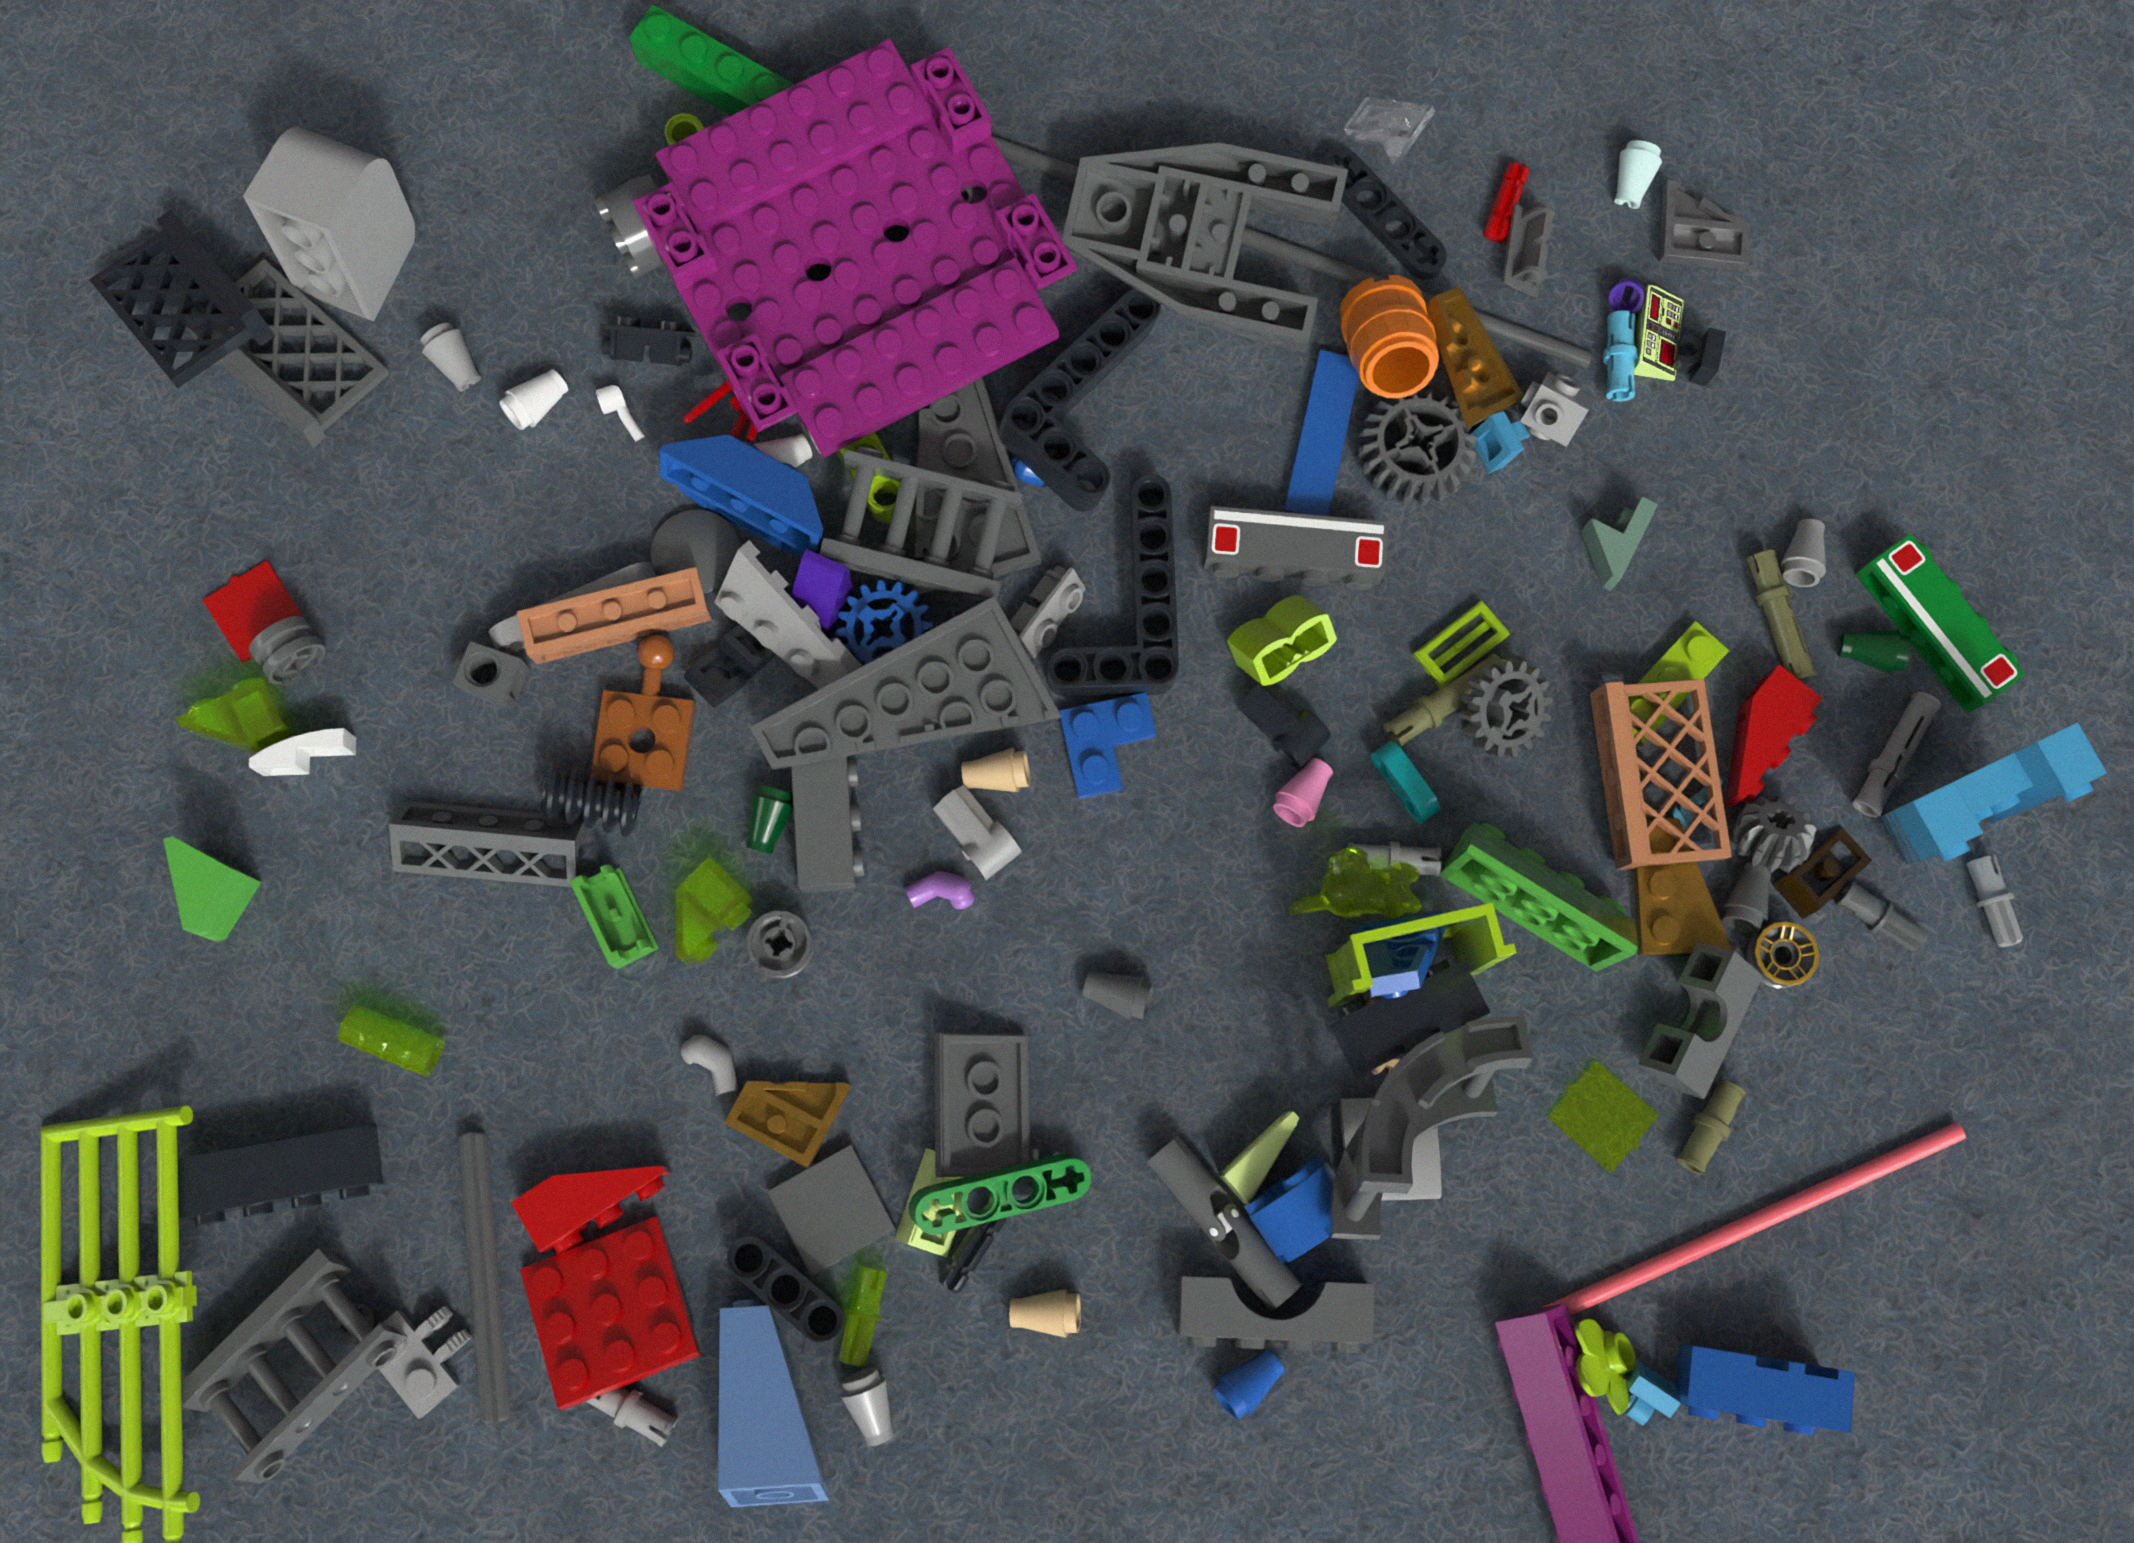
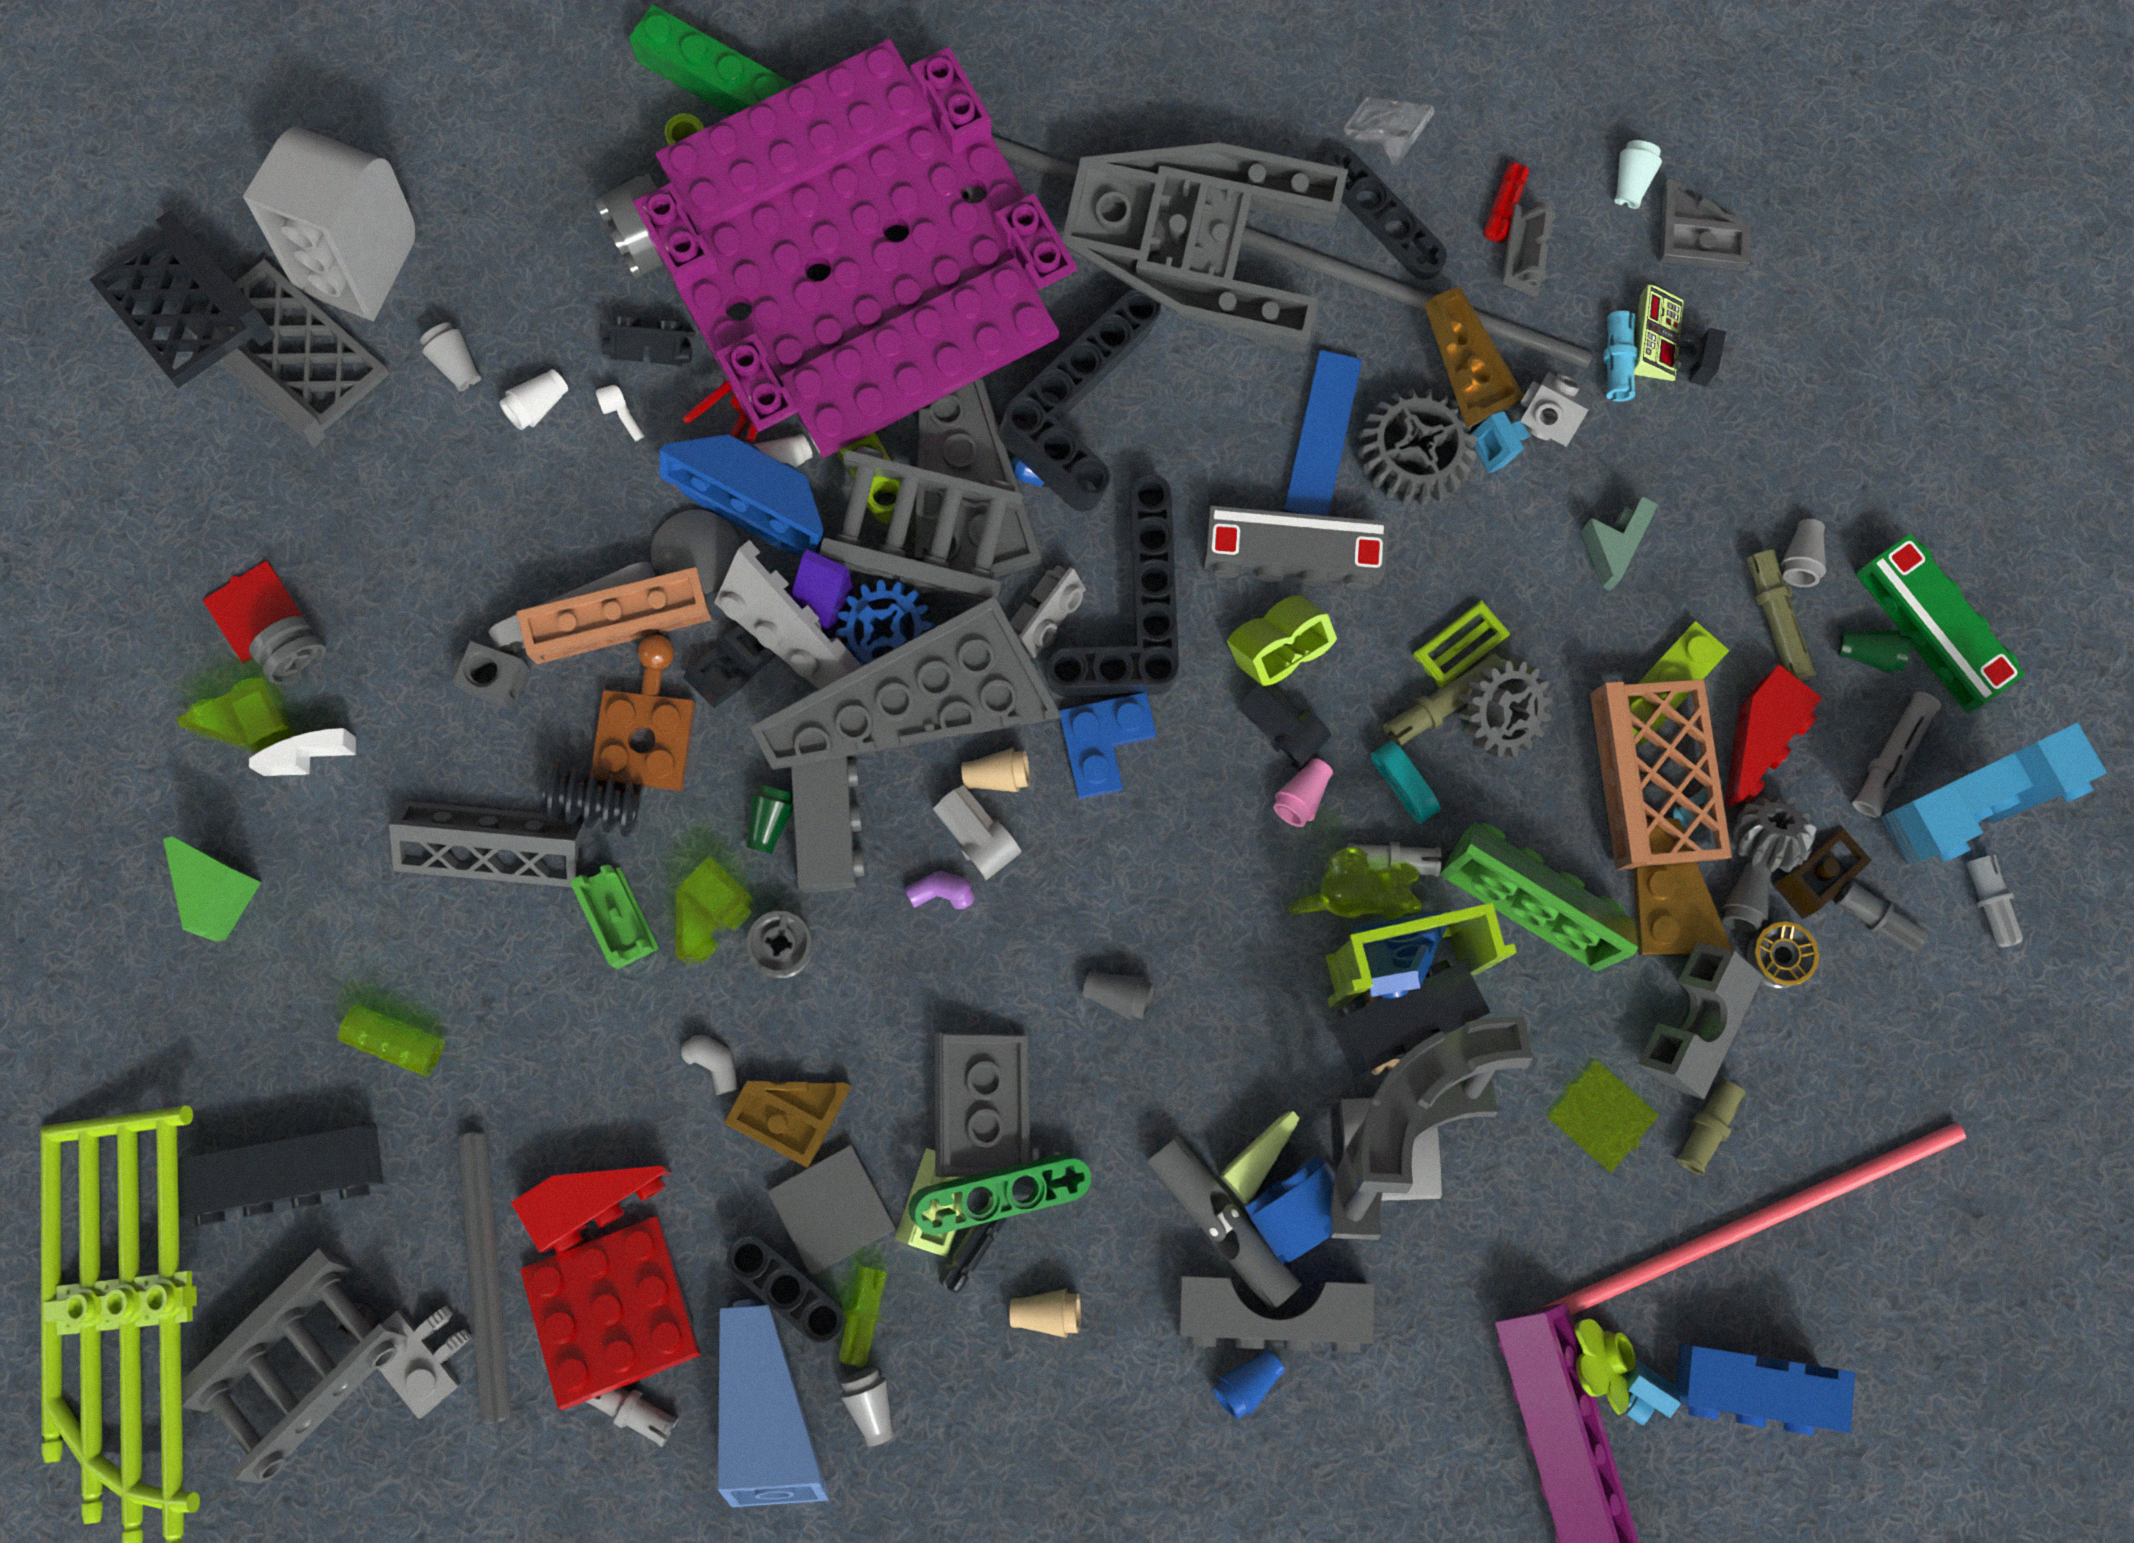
(1389, 336): orange piece -> none
(1636, 297): dark purple hinge -> none

